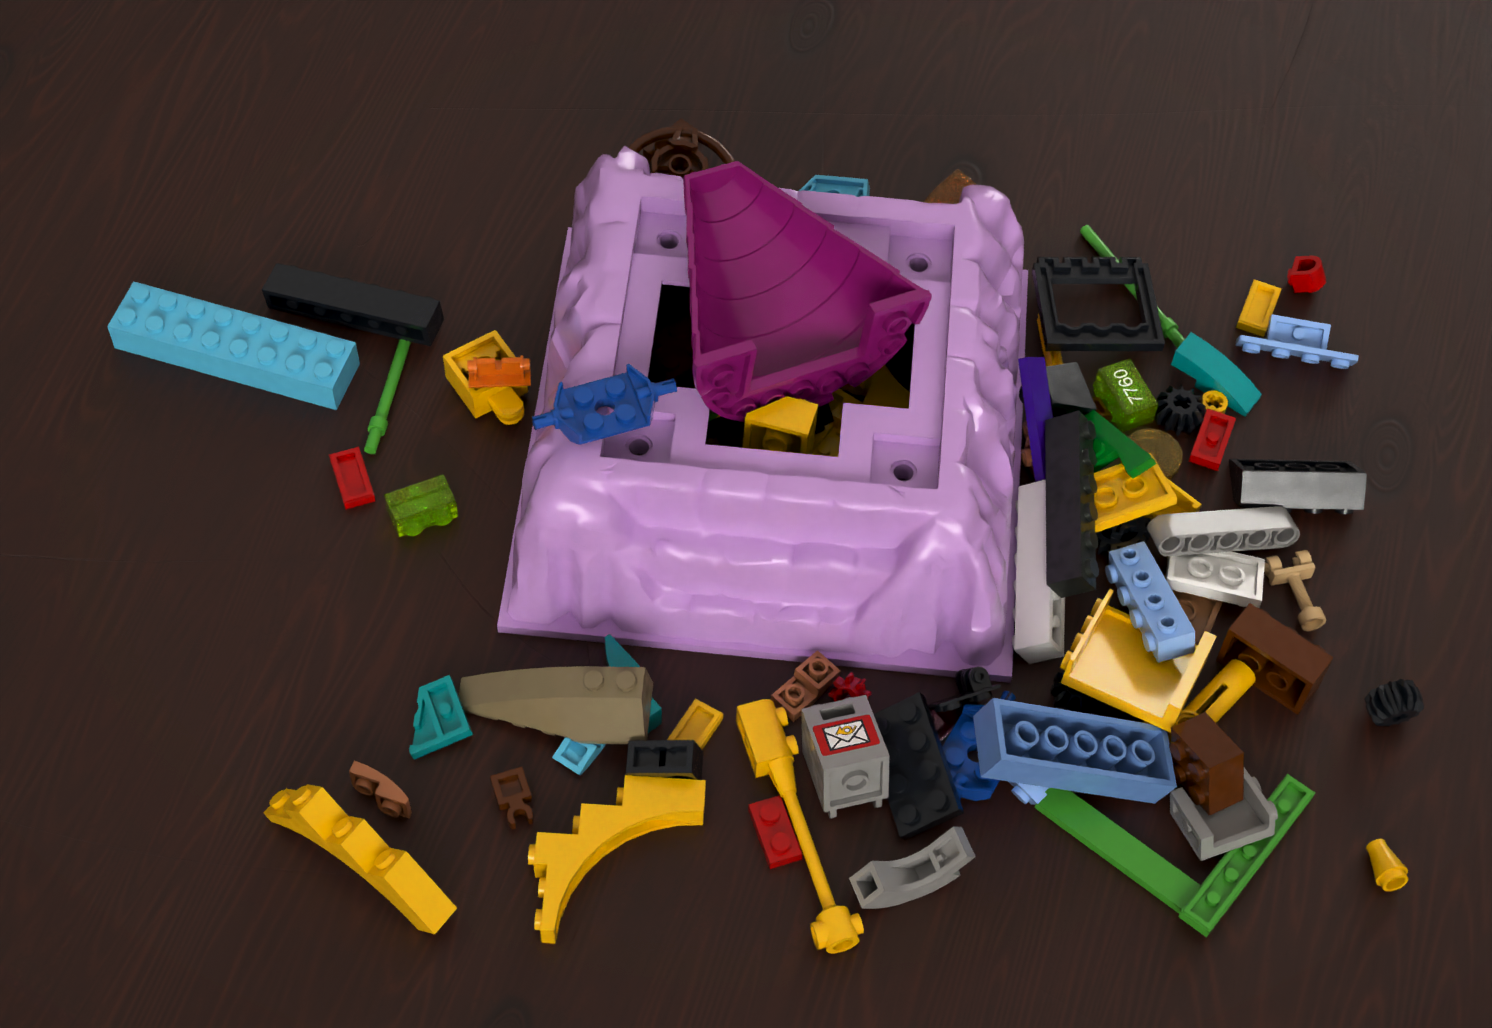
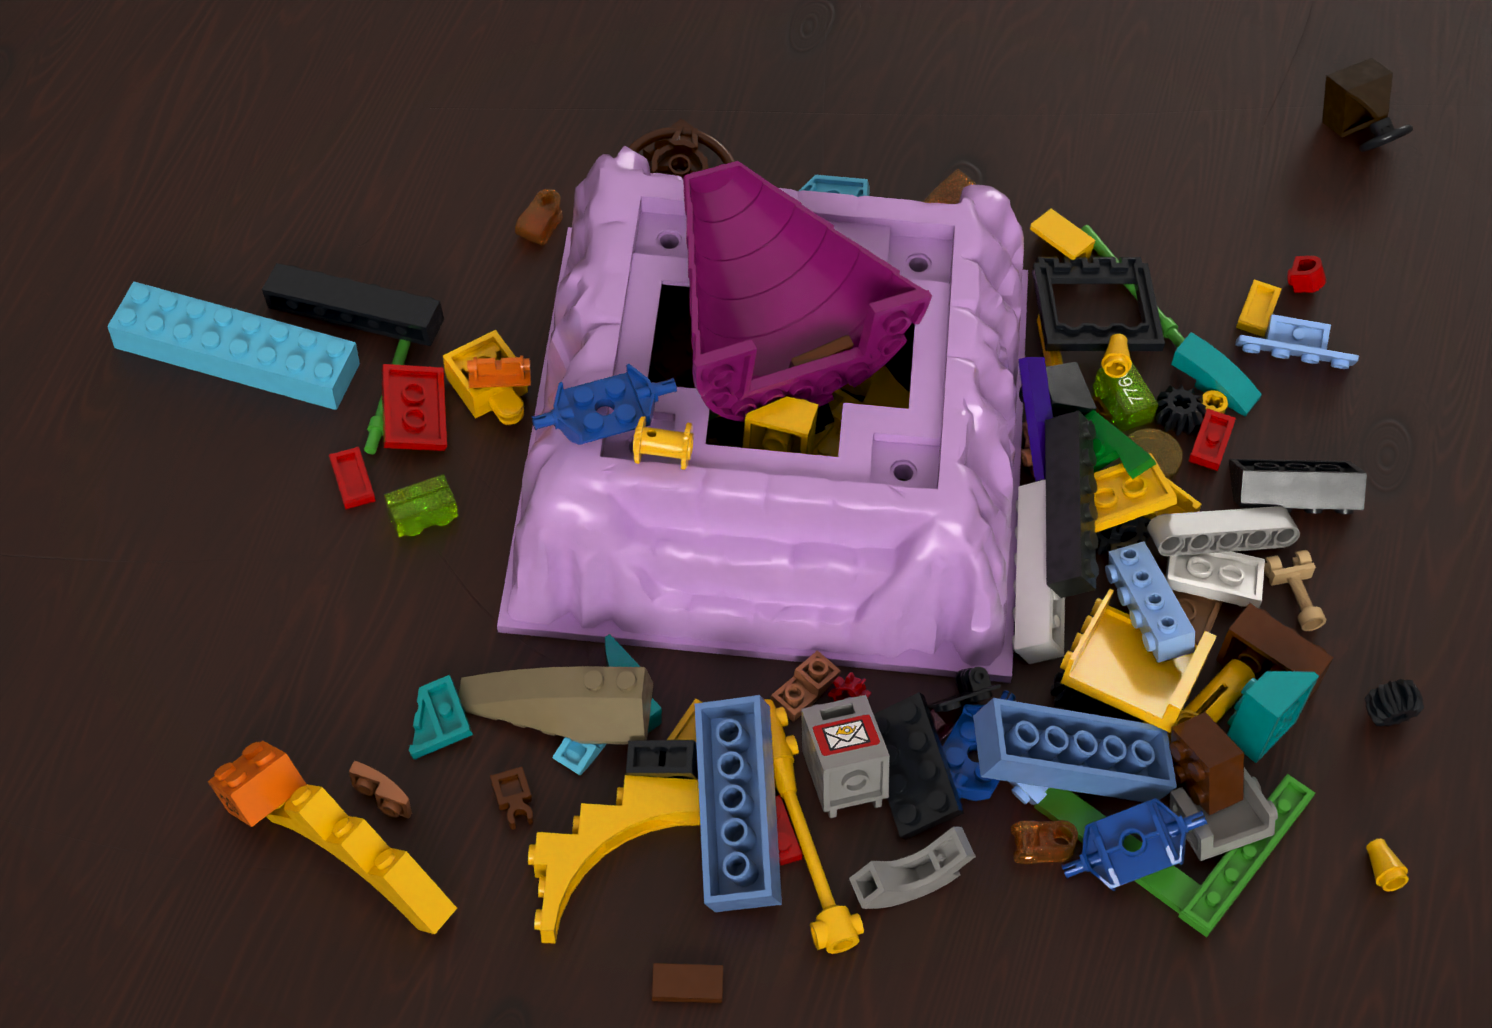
(256, 782): none -> orange brick
(413, 407): none -> red plate
(540, 217): none -> clear orange piece
(663, 442): none -> yellow hose
(687, 983): none -> reddish brown tile
(737, 804): none -> medium blue brick
(836, 346): none -> reddish brown tile
(1041, 841): none -> clear orange piece
(1063, 235): none -> yellow panel
(1117, 357): none -> yellow cone
(1161, 848): none -> blue plate
(1269, 710): none -> teal slope
(1359, 100): none -> dark brown piece

